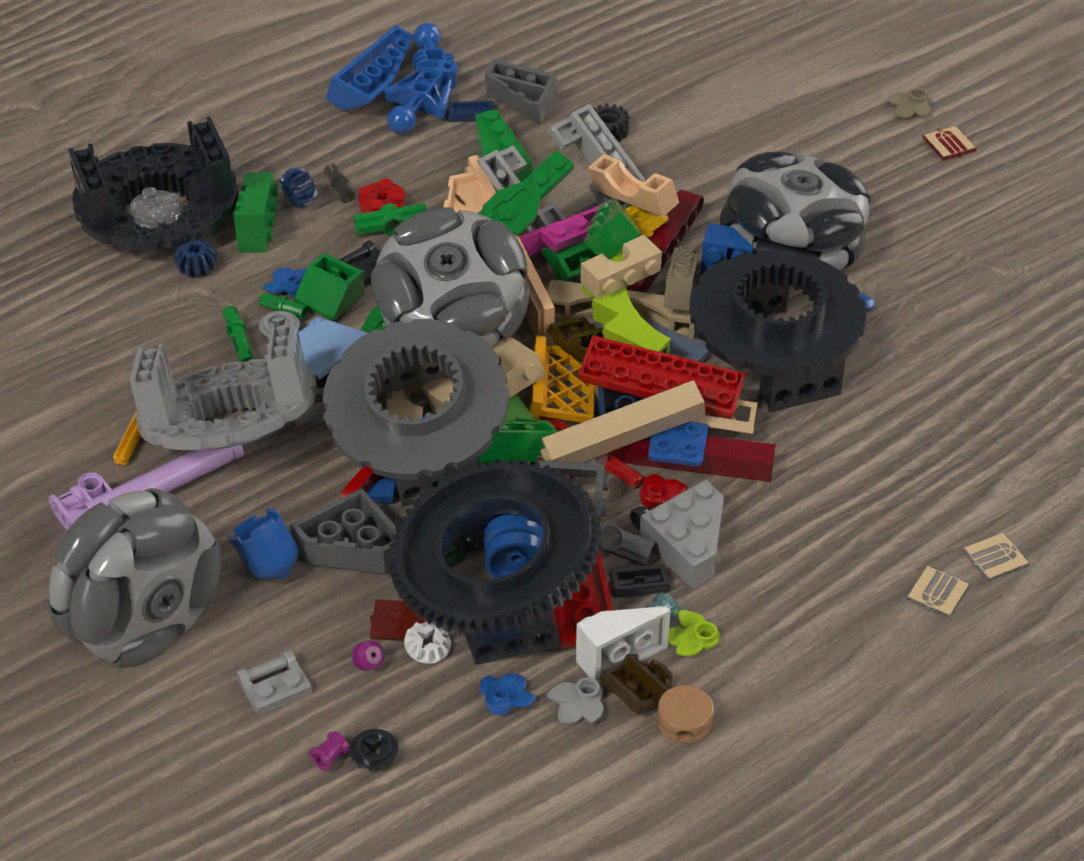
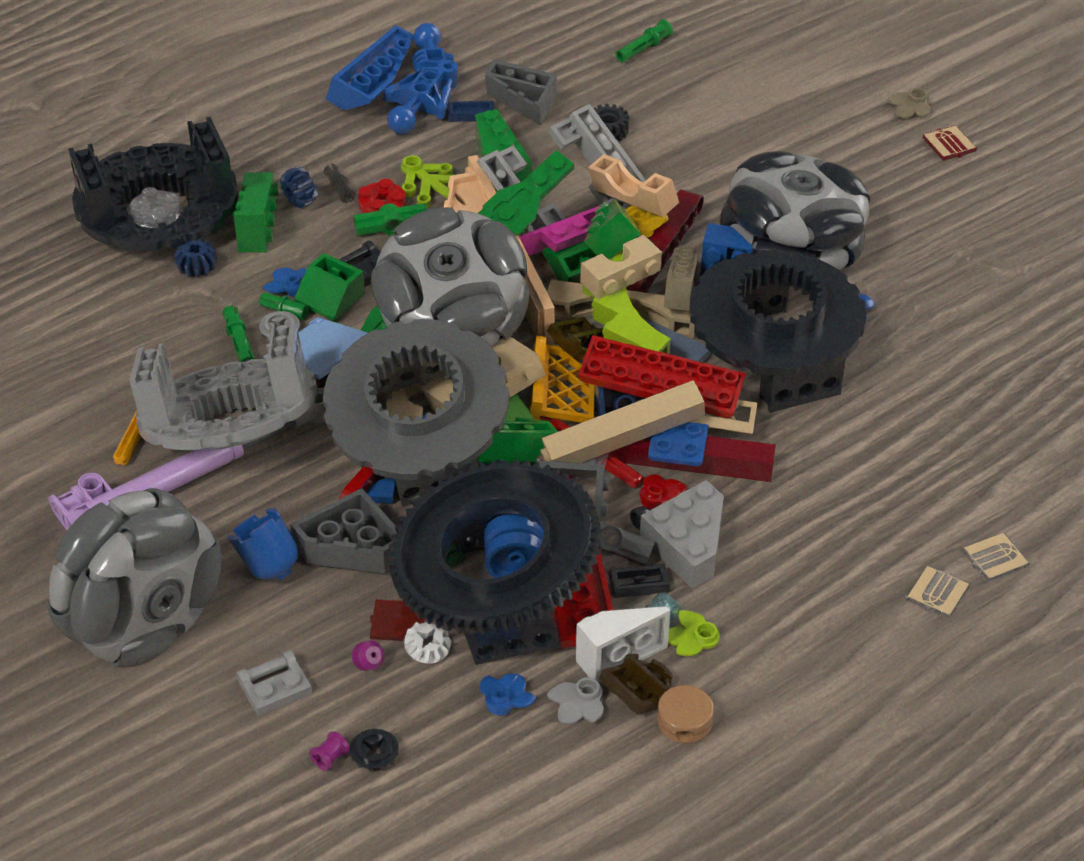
(413, 167): none -> lime plant
(650, 37): none -> green pin

